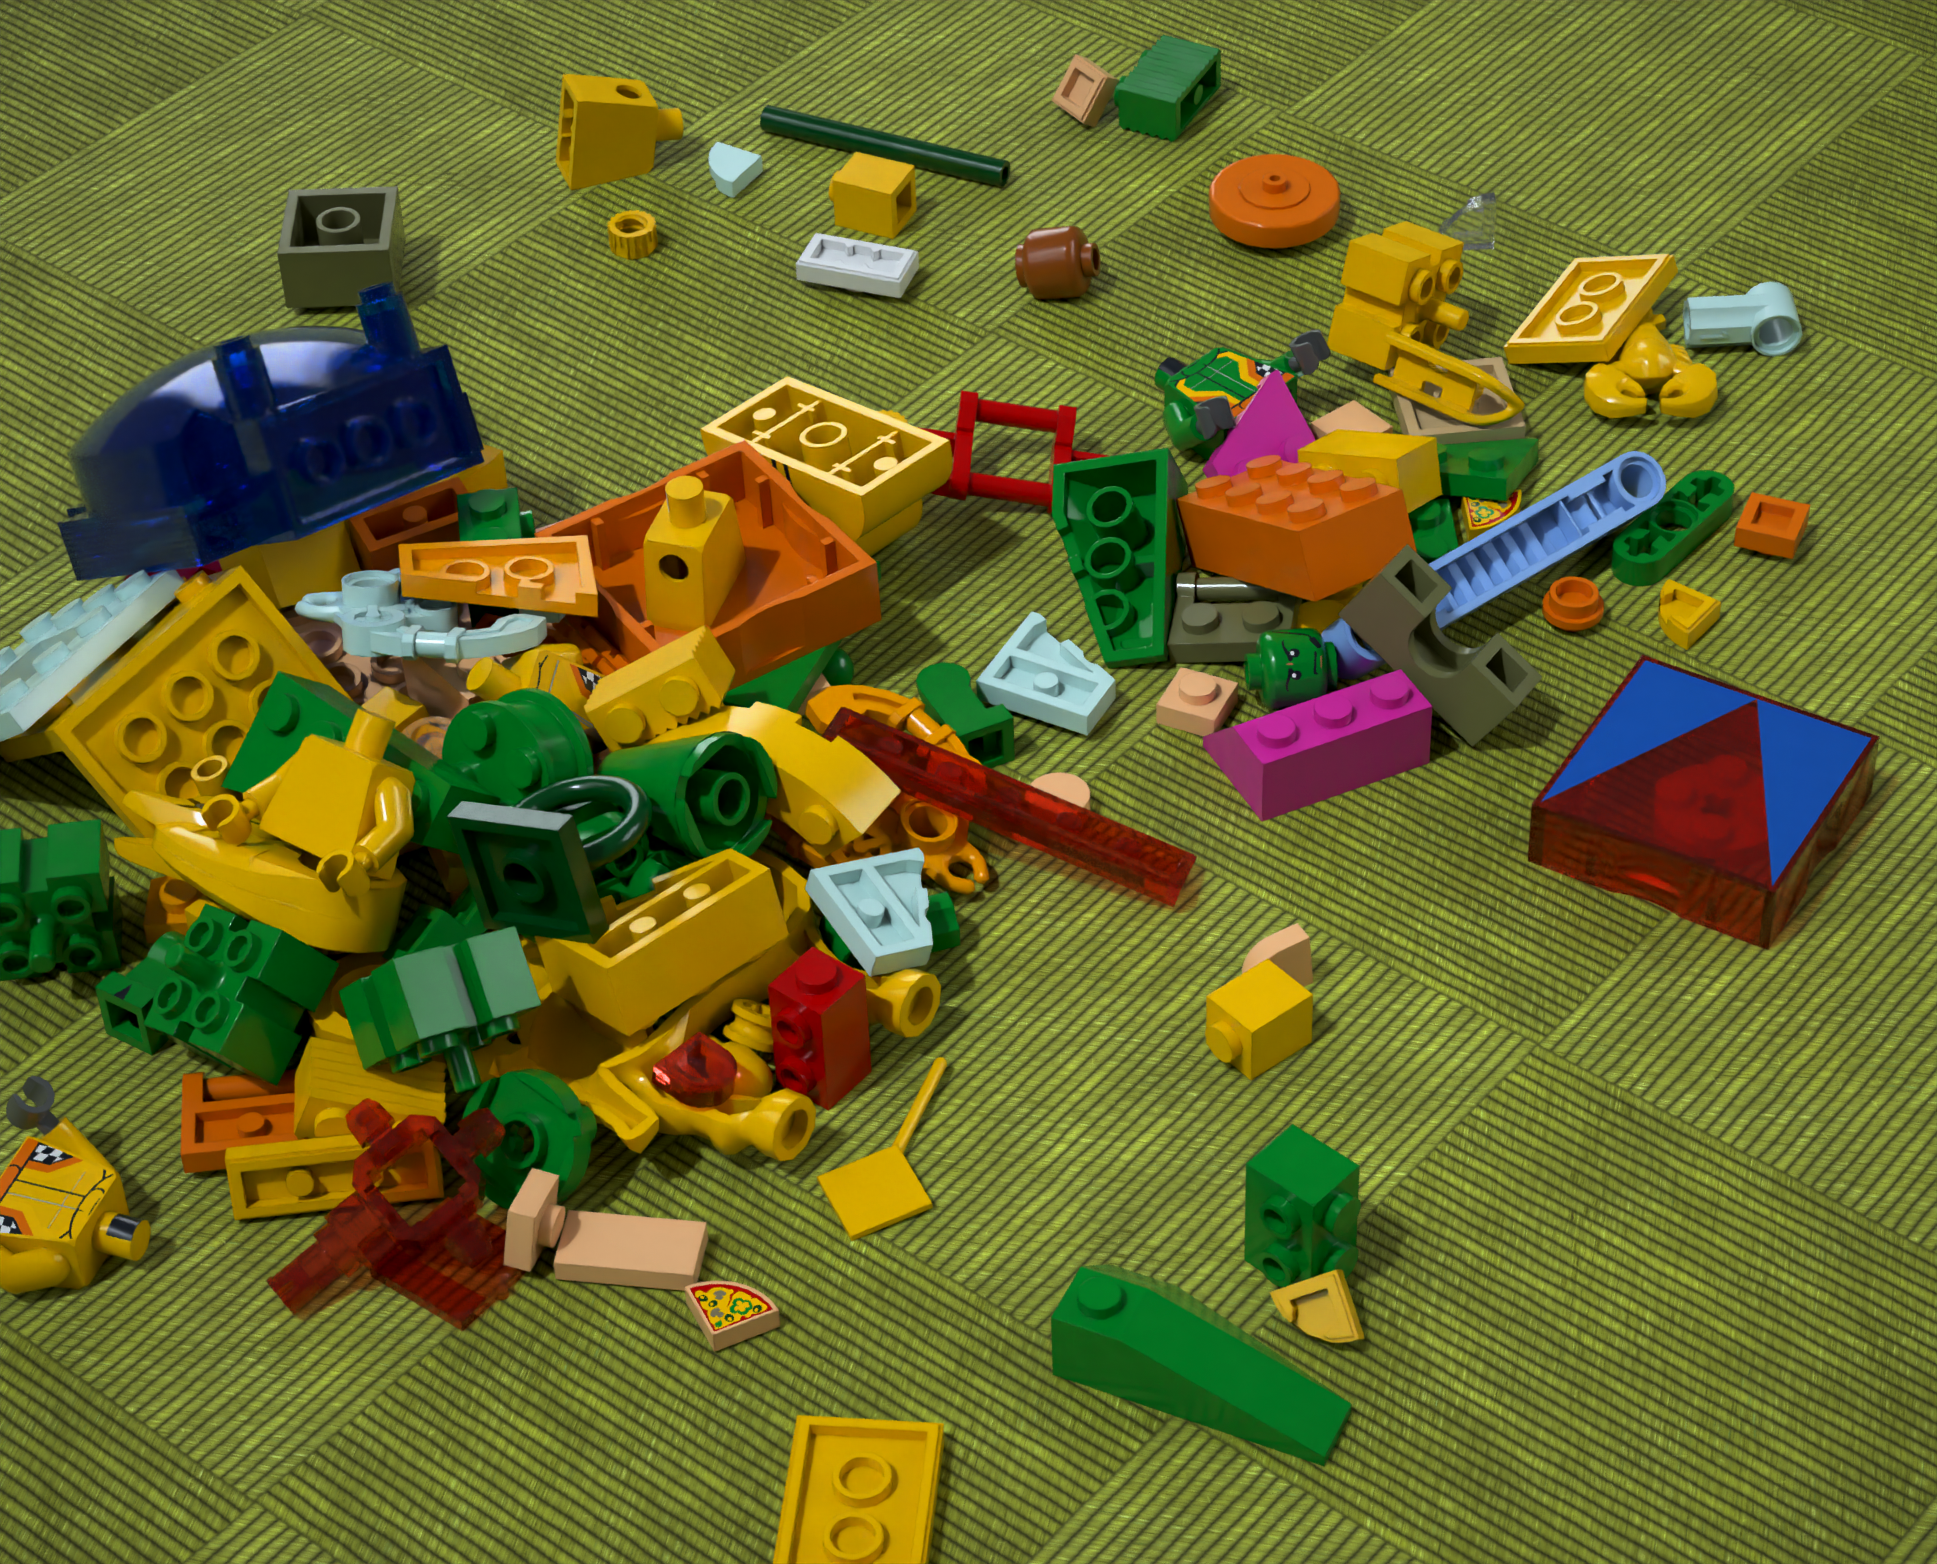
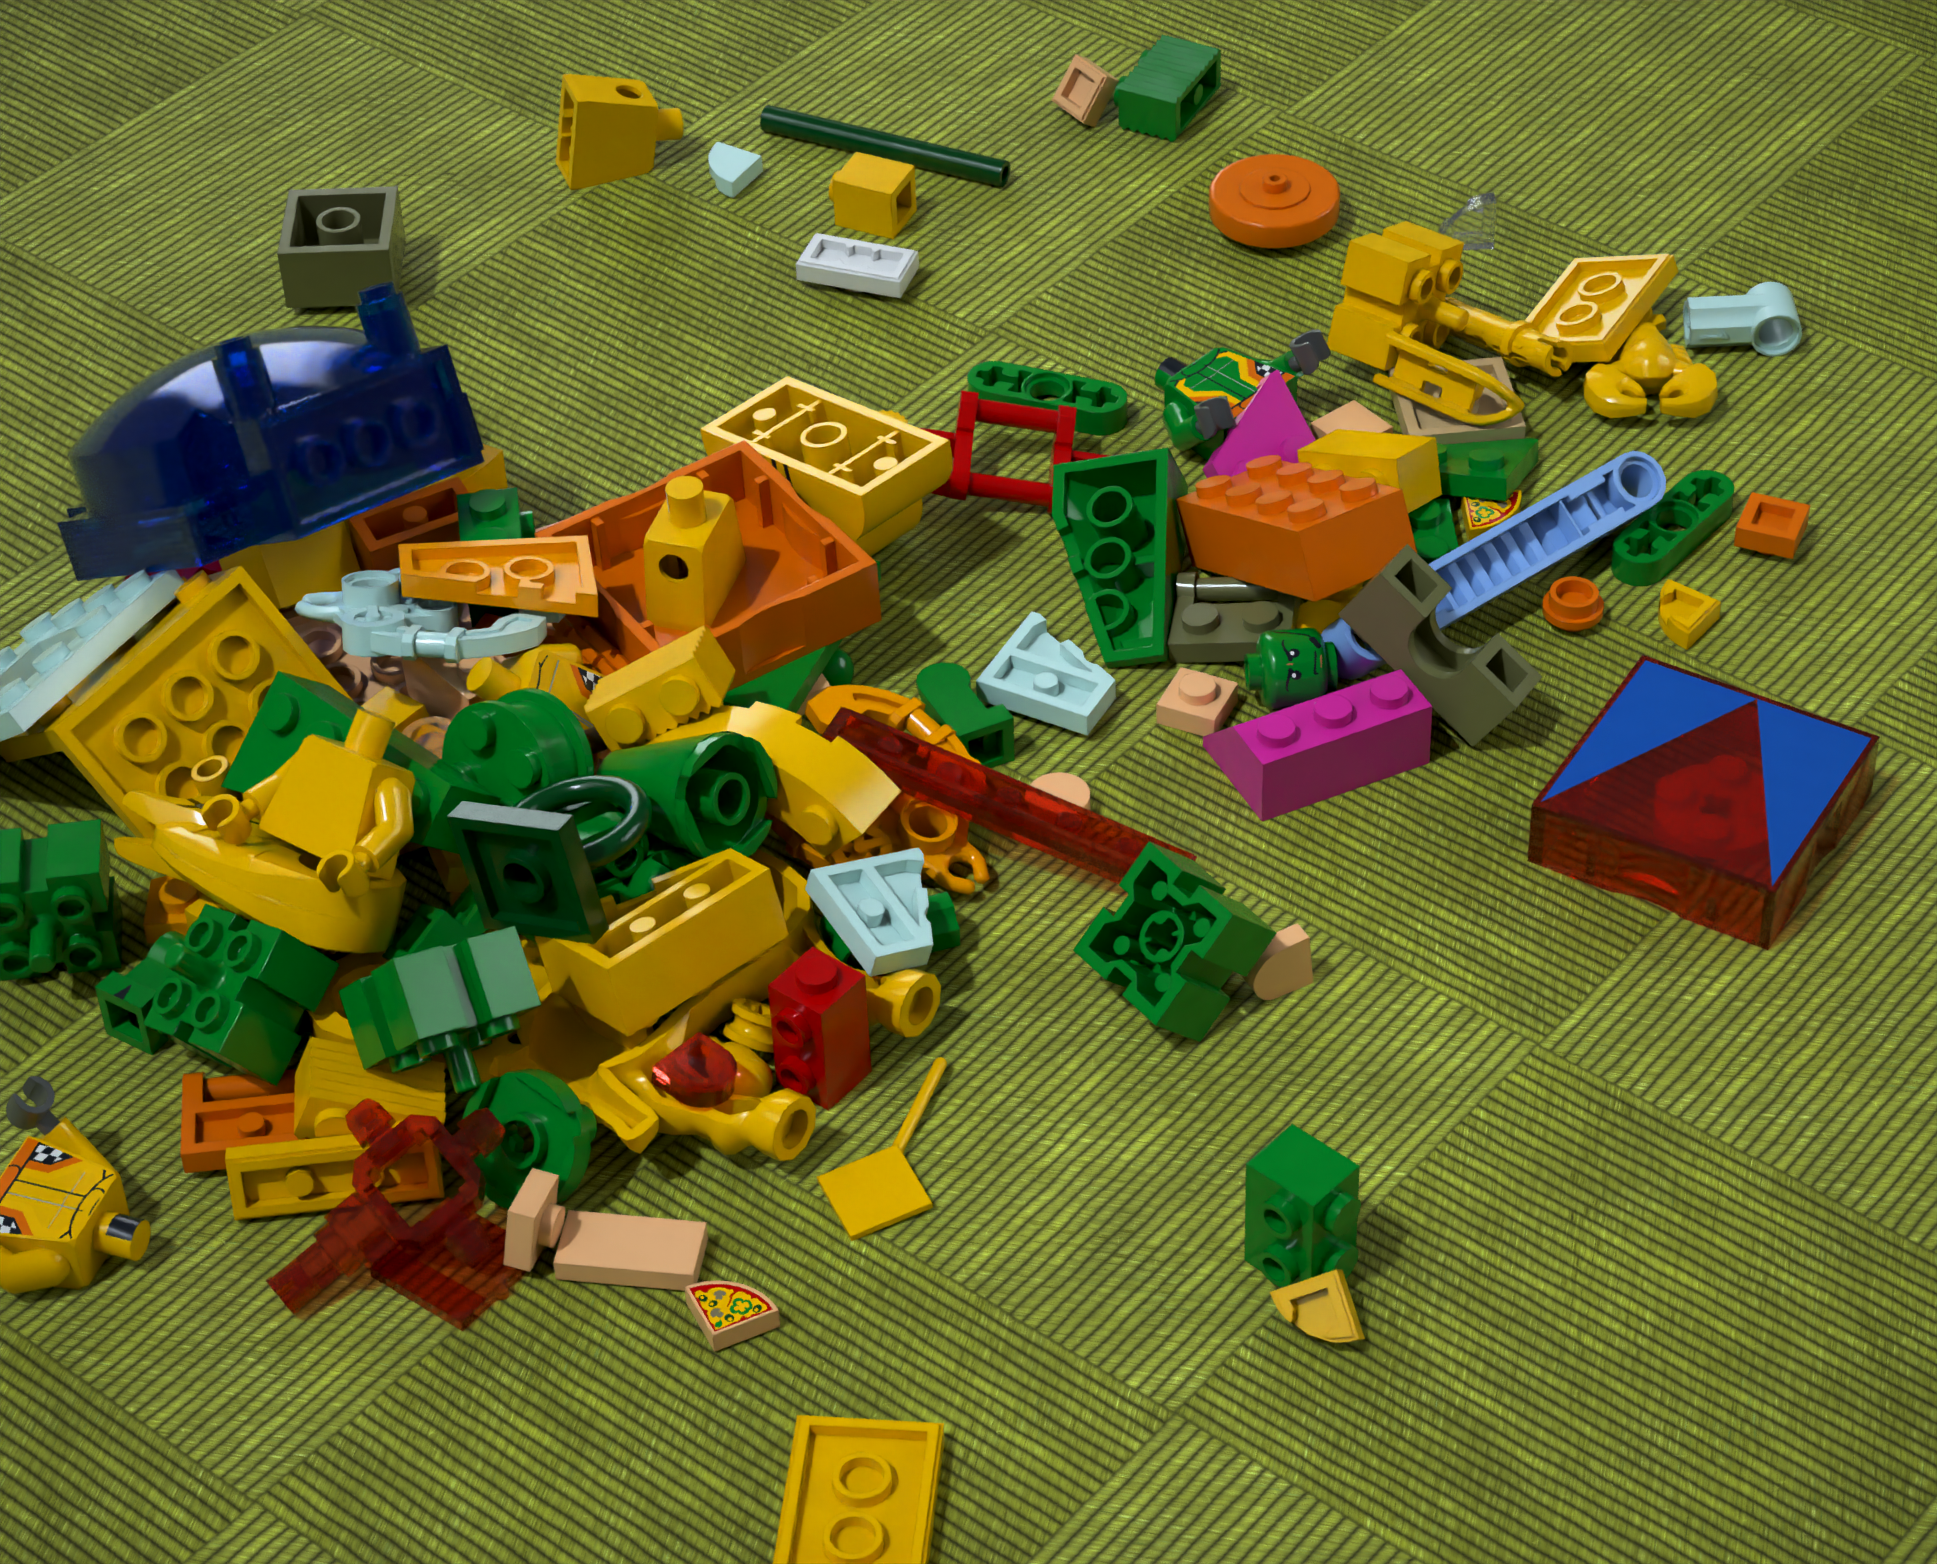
(632, 234): yellow axle -> none
(1057, 262): dark orange head -> none
(1099, 403): none -> green beam
(1174, 942): none -> green brick
(1189, 1362): green wedge -> none
(1258, 1019): yellow brick -> none
(1516, 341): none -> yellow pin

